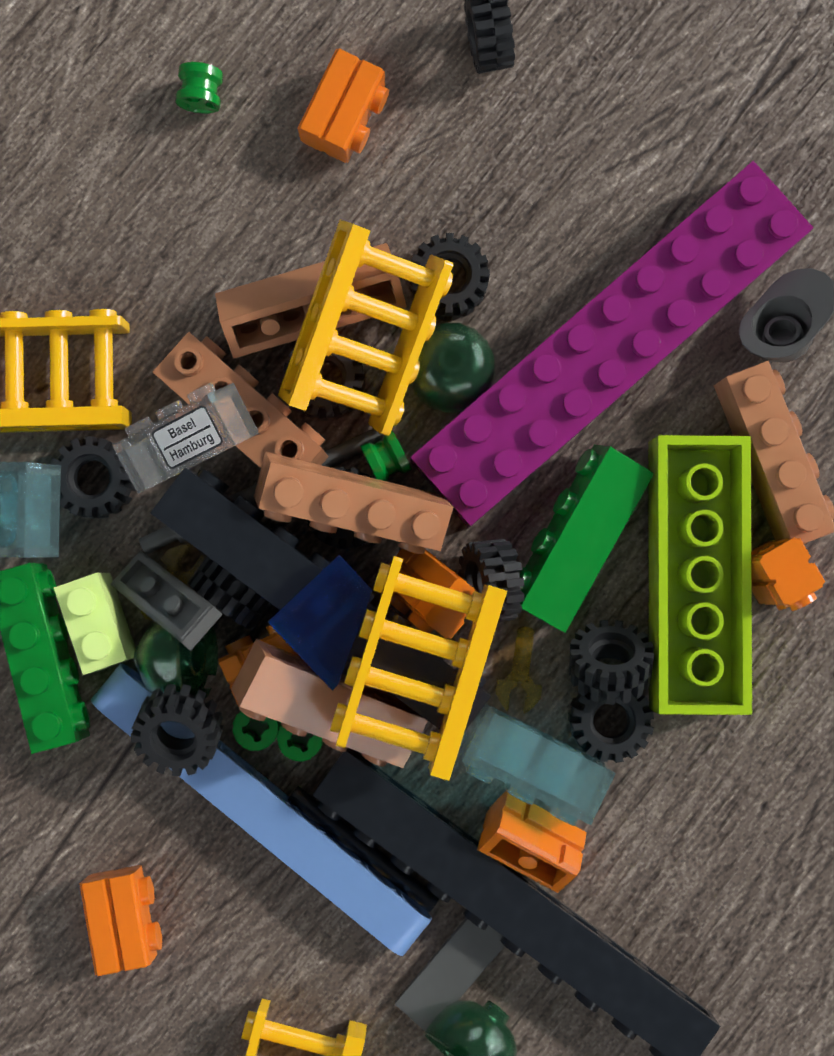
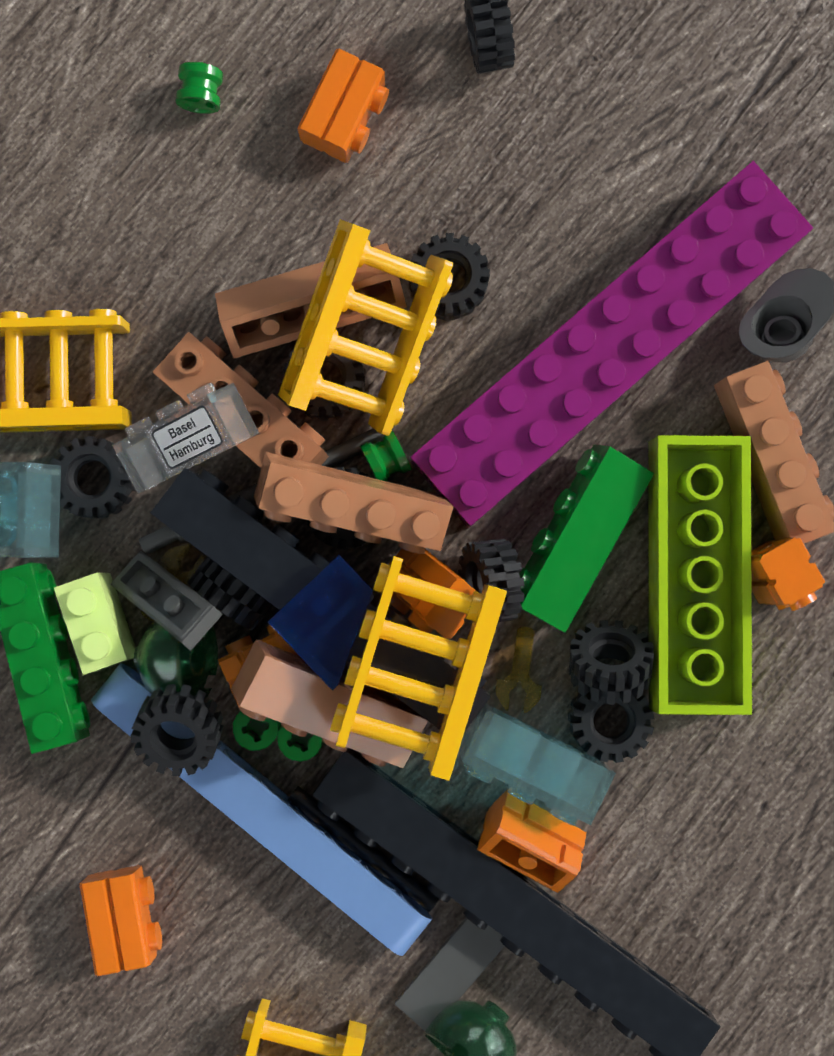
(454, 368): clear green cylinder -> none

